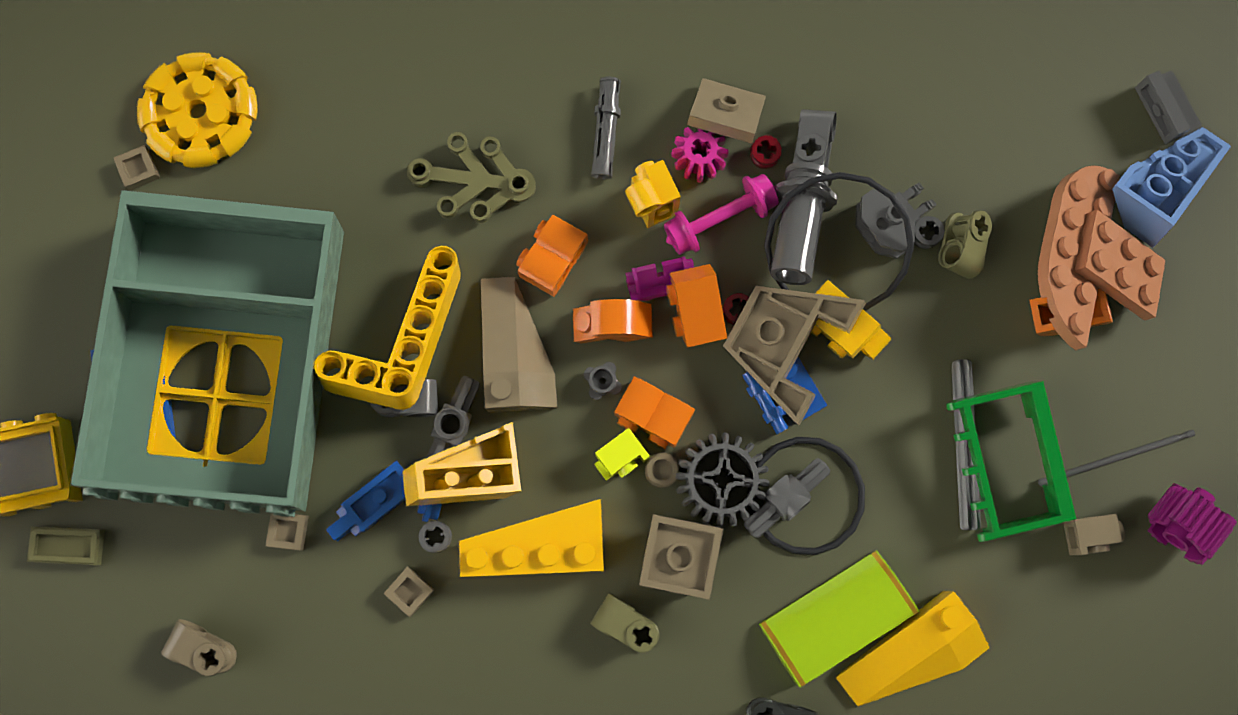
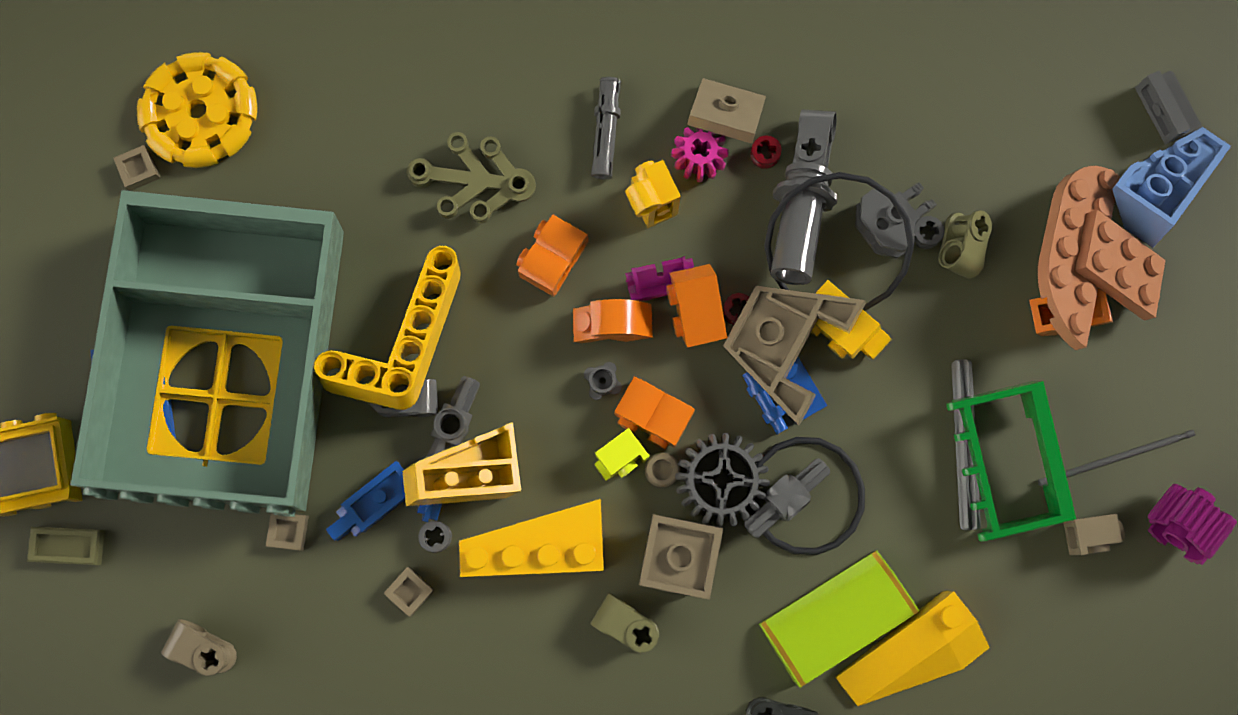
(514, 358): dark tan wedge -> none
(759, 195): dark pink piece -> none

